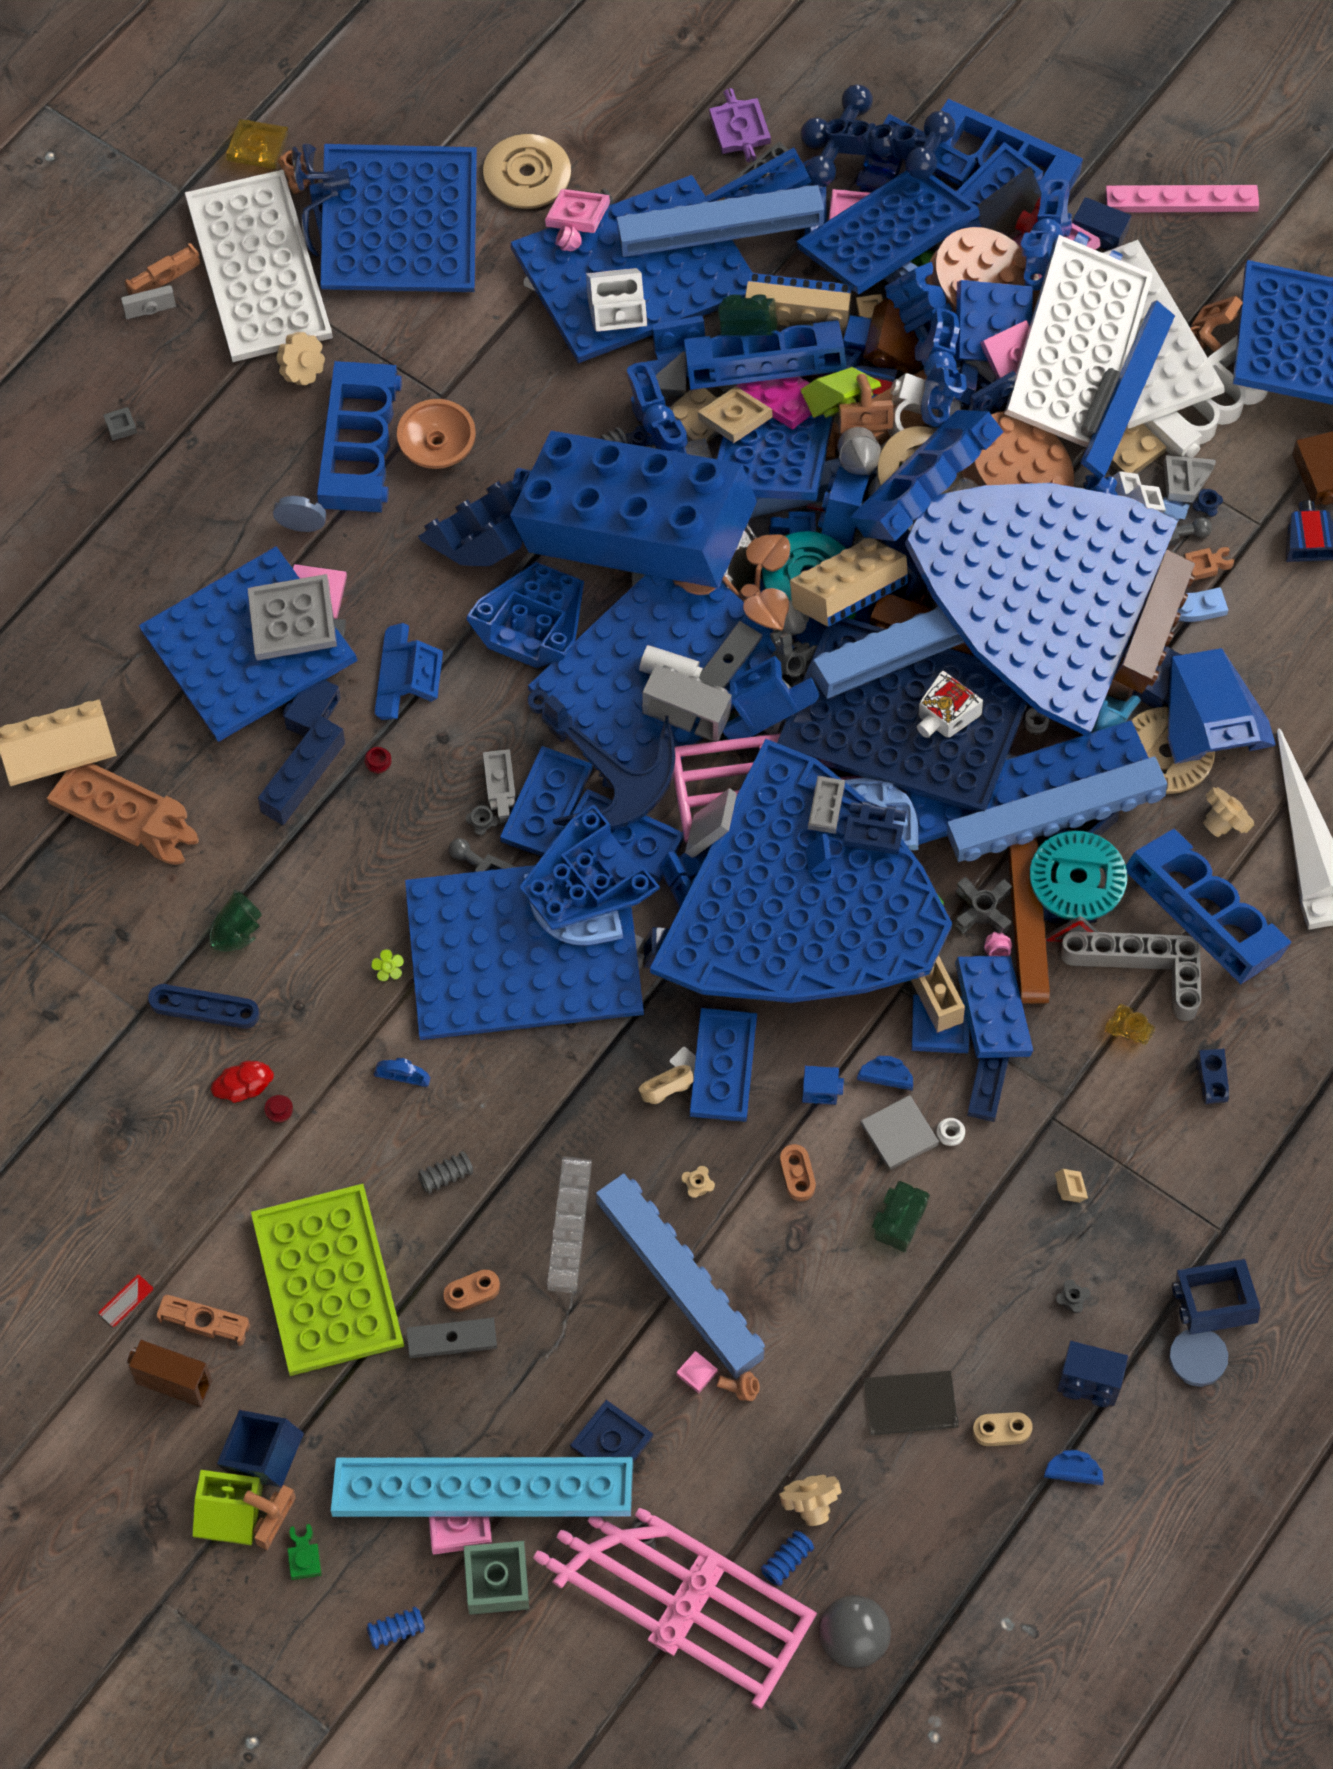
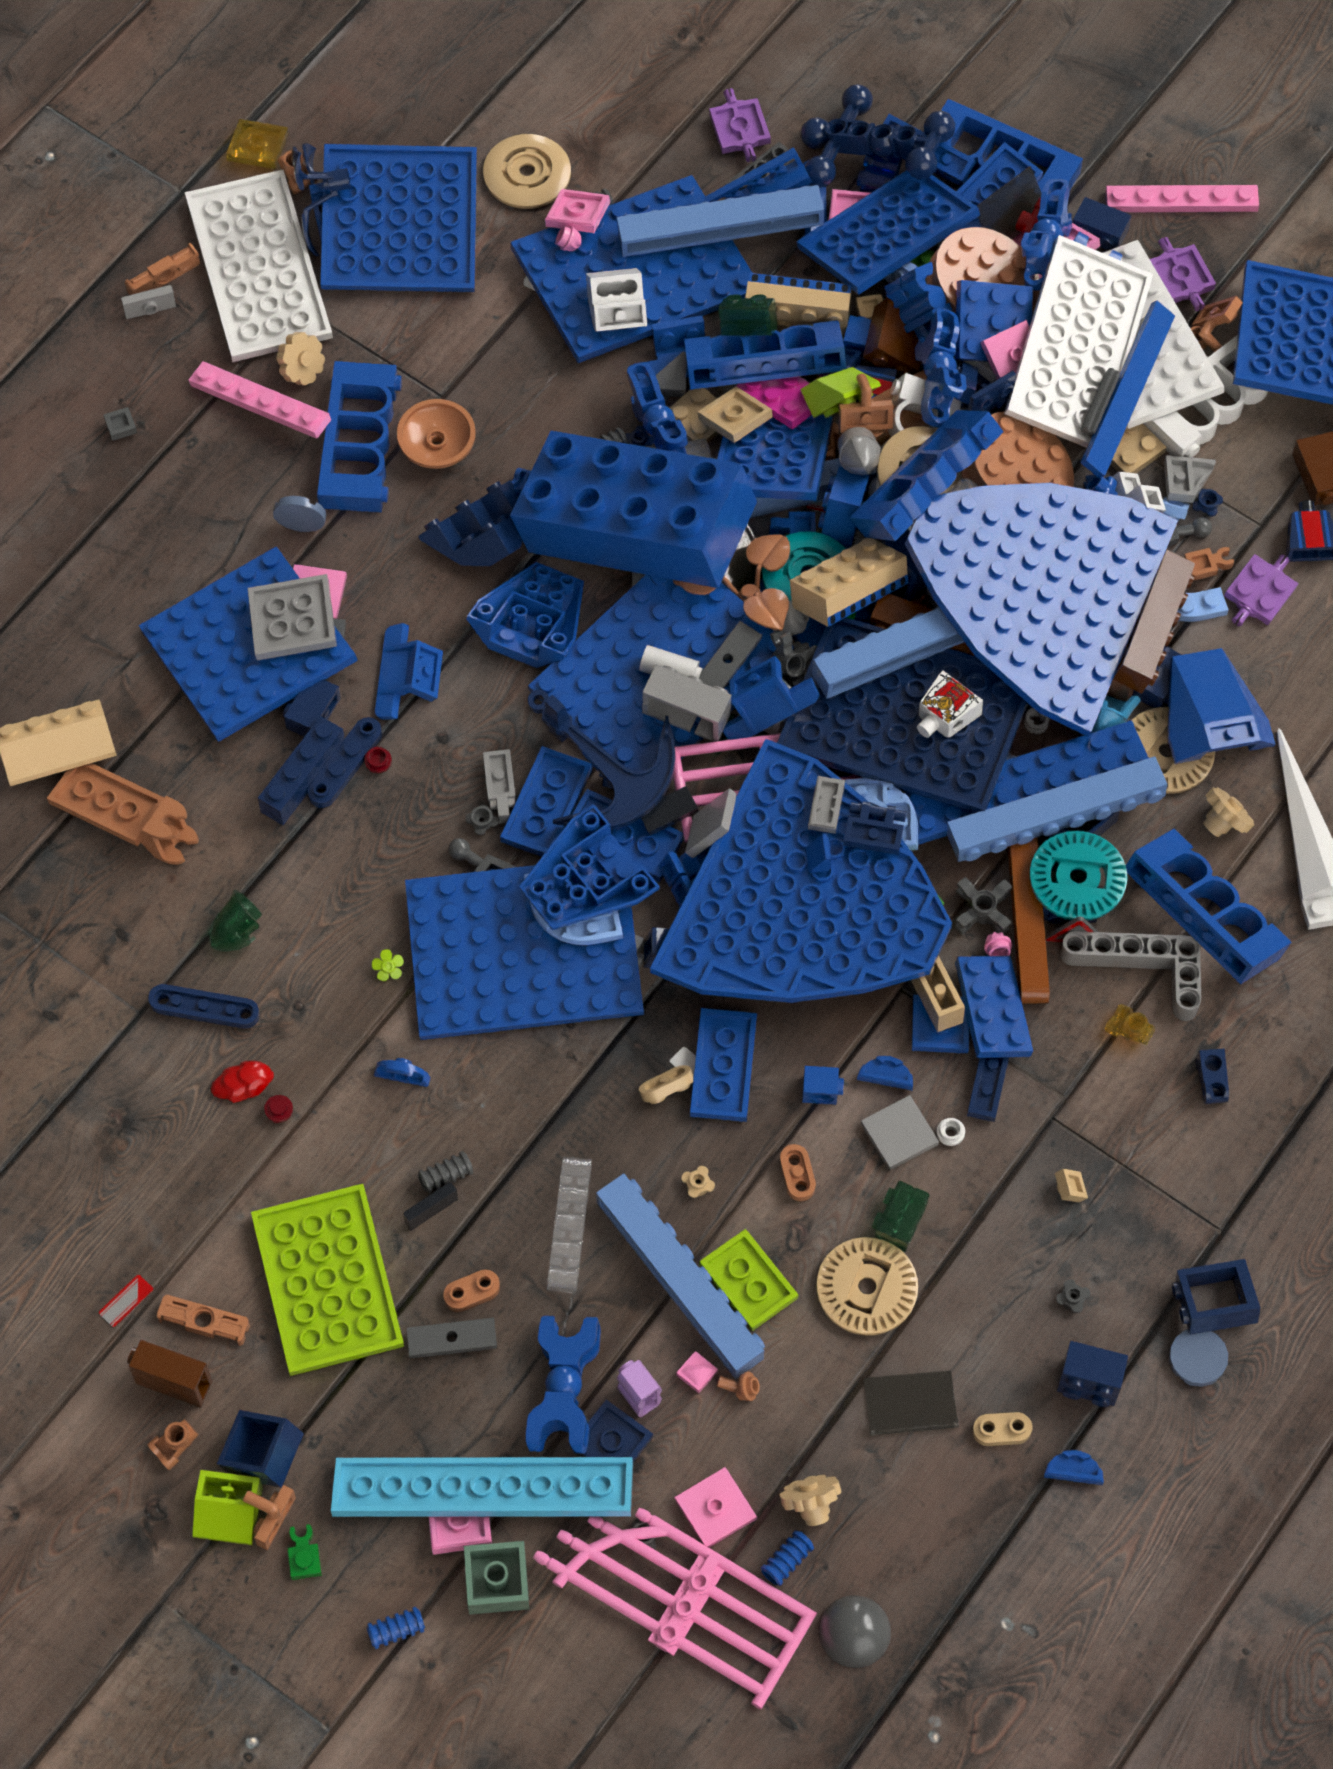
(169, 1447): none -> nougat plate
(260, 399): none -> bright pink plate
(344, 762): none -> dark blue plate
(430, 1206): none -> black tile
(563, 1384): none -> blue piece
(638, 1387): none -> lavender brick
(670, 810): none -> black tile
(715, 1508): none -> bright pink plate
(749, 1279): none -> lime plate
(894, 1292): none -> tan piece
(1183, 273): none -> medium lavender plate
(1261, 590): none -> medium lavender plate

